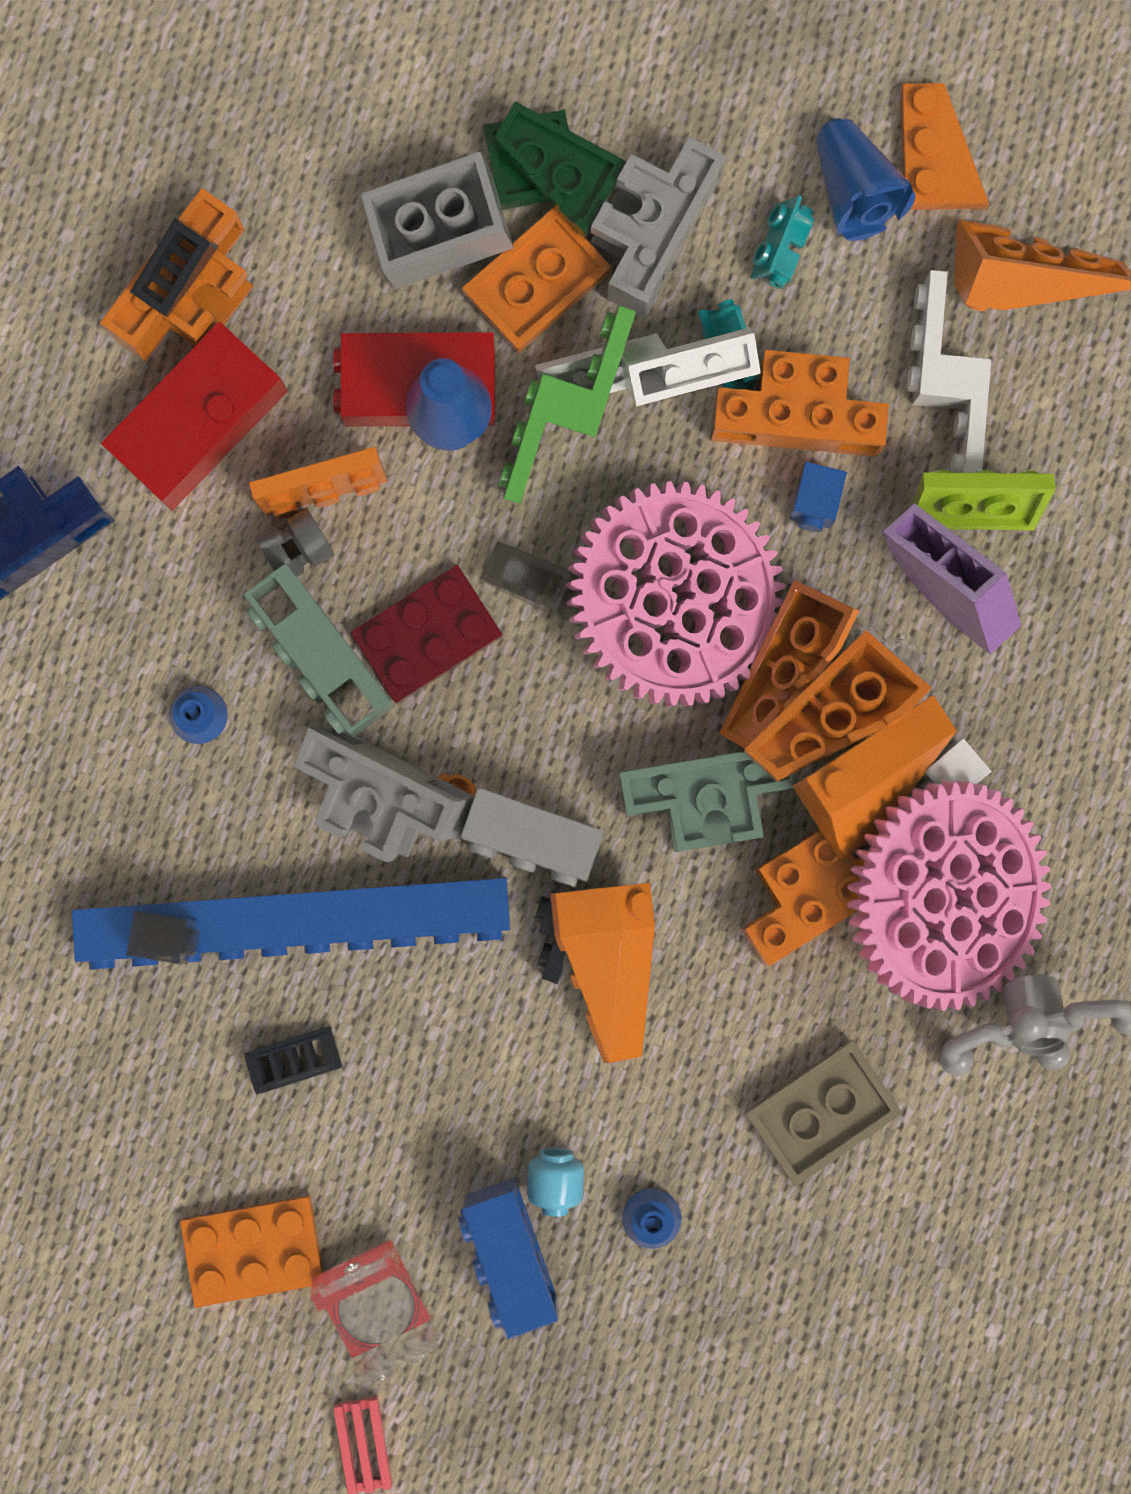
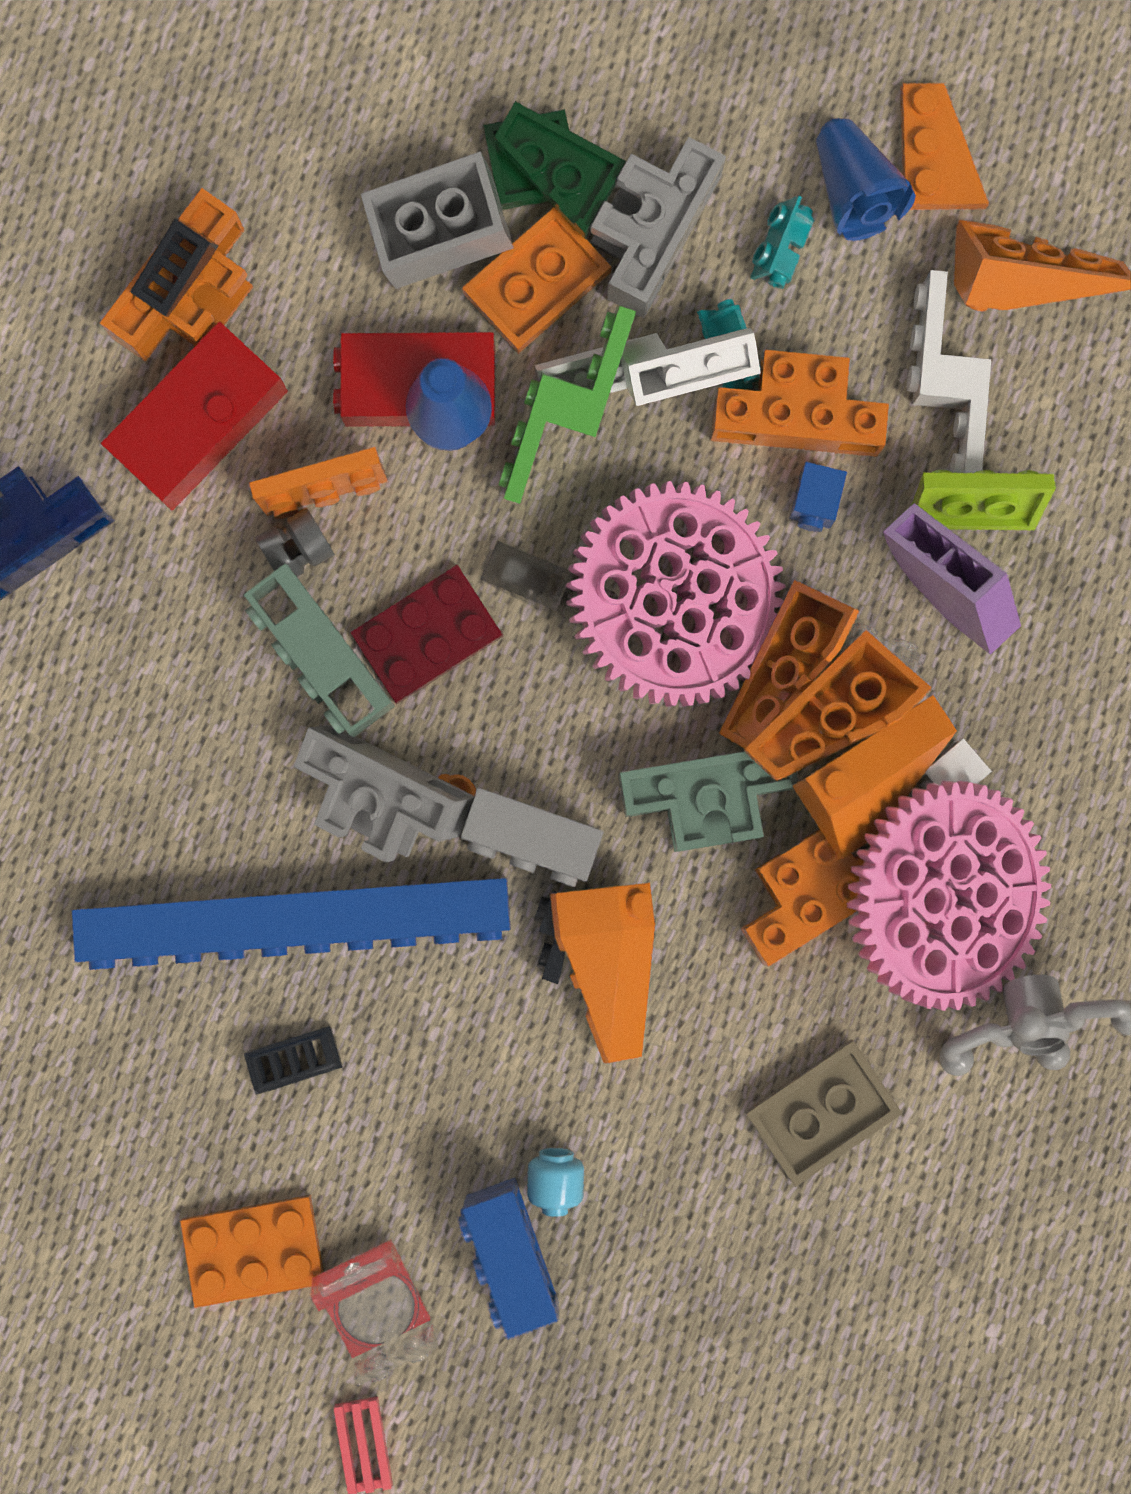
(162, 937): clear smoke brick -> none
(201, 727): blue cone -> none
(638, 1223): blue cone -> none

